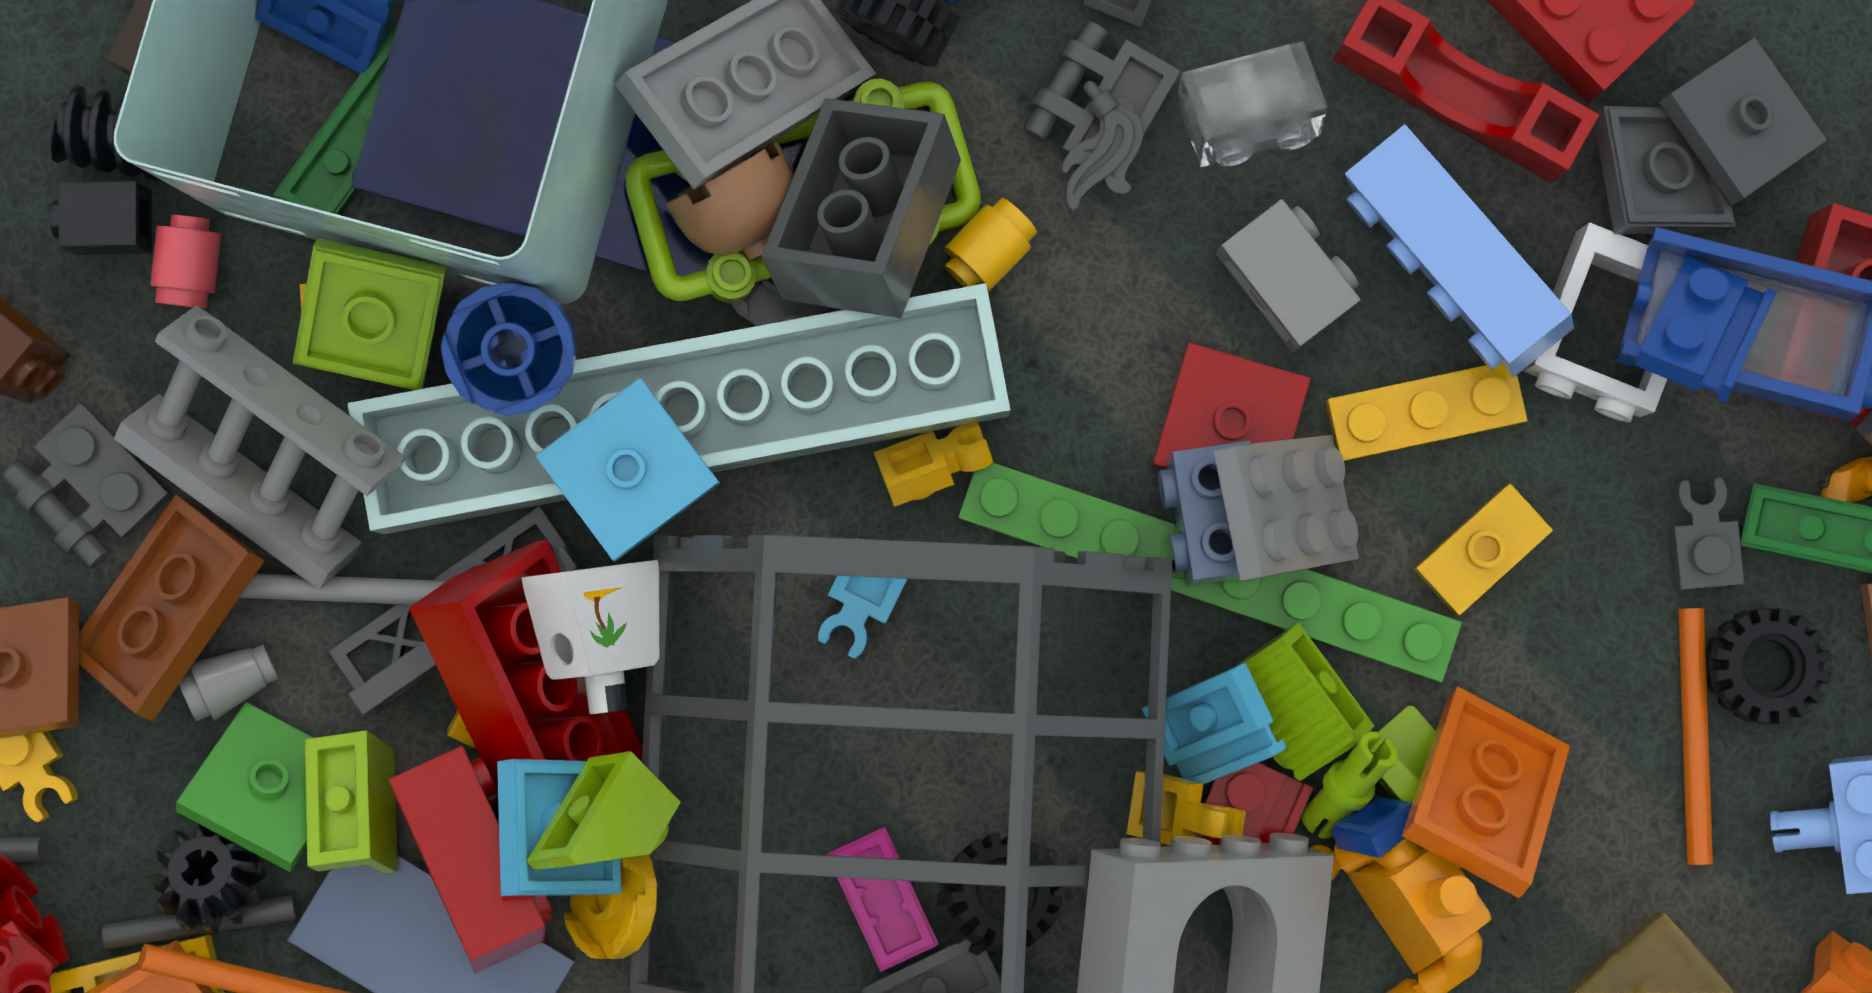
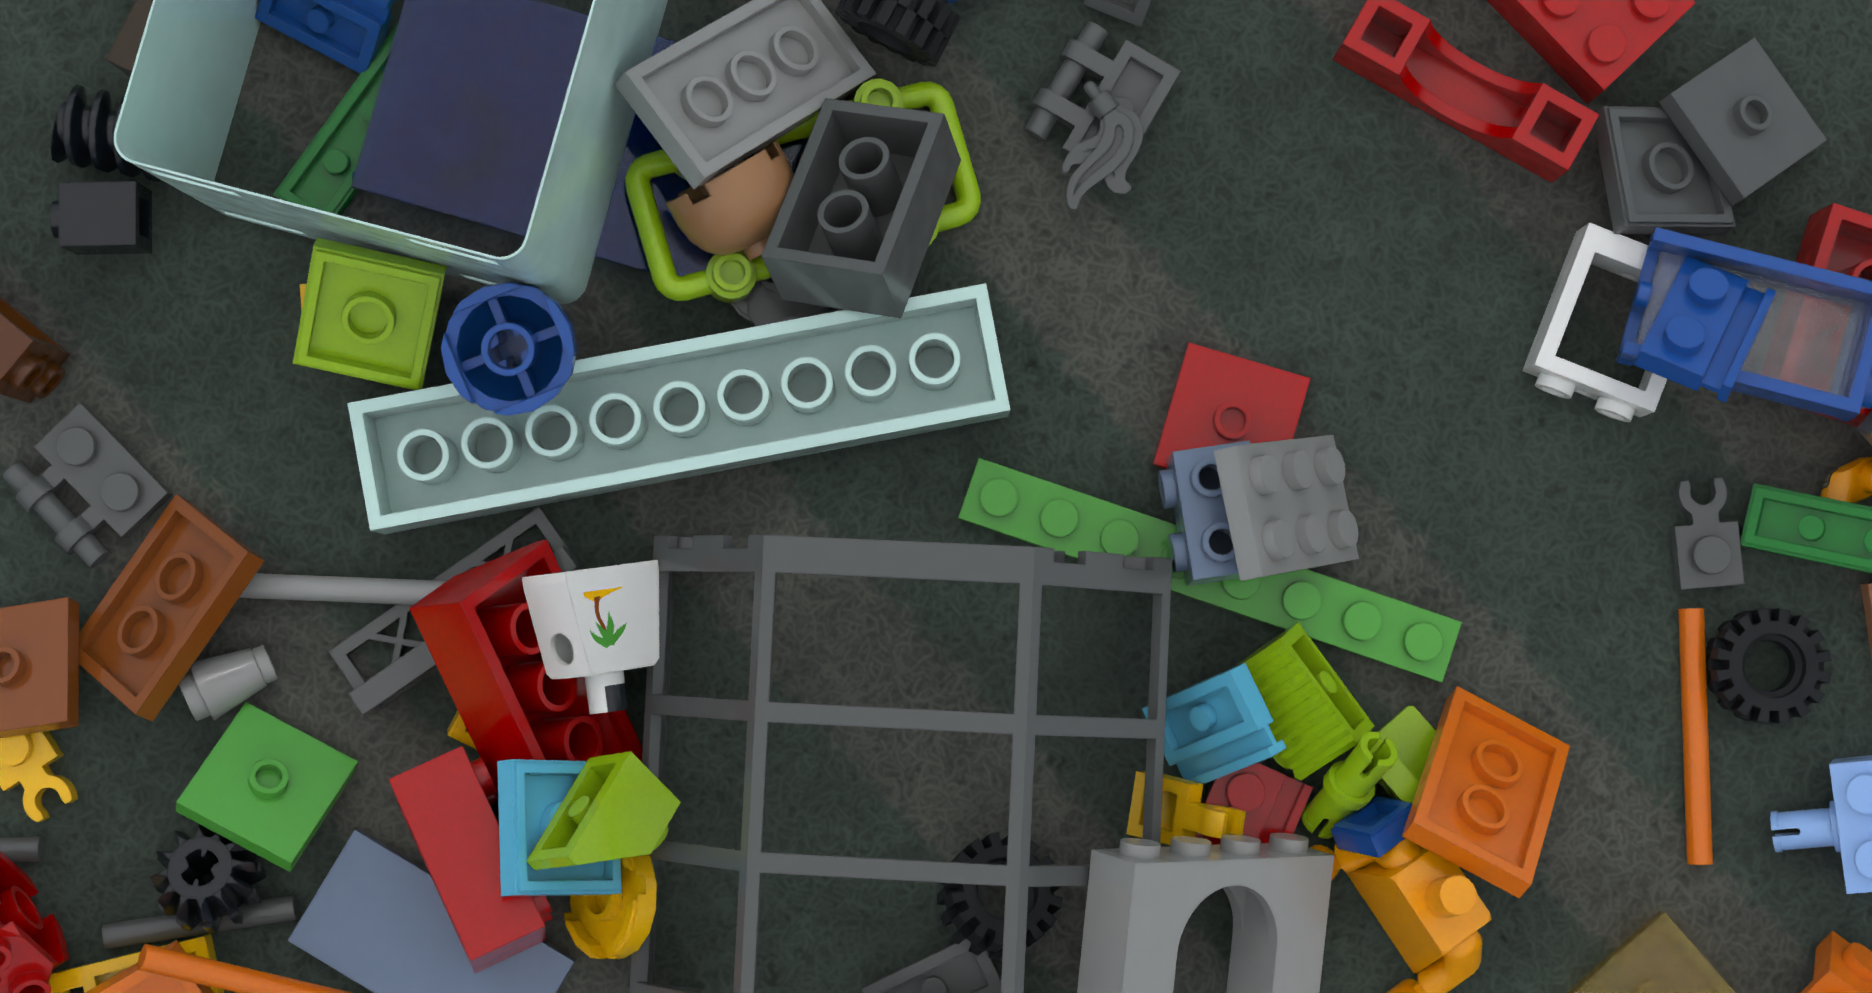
(185, 262): coral brick -> none
(230, 483): light grey fence -> none
(350, 803): lime panel -> none
(627, 469): medium azure plate -> none
(861, 599): medium azure plate -> none
(886, 909): dark pink plate -> none
(925, 464): yellow plate -> none
(989, 245): yellow brick -> none
(1252, 105): clear brick -> none
(1289, 274): light grey brick -> none
(1425, 411): yellow plate -> none
(1458, 251): light blue brick -> none
(1483, 549): yellow plate -> none

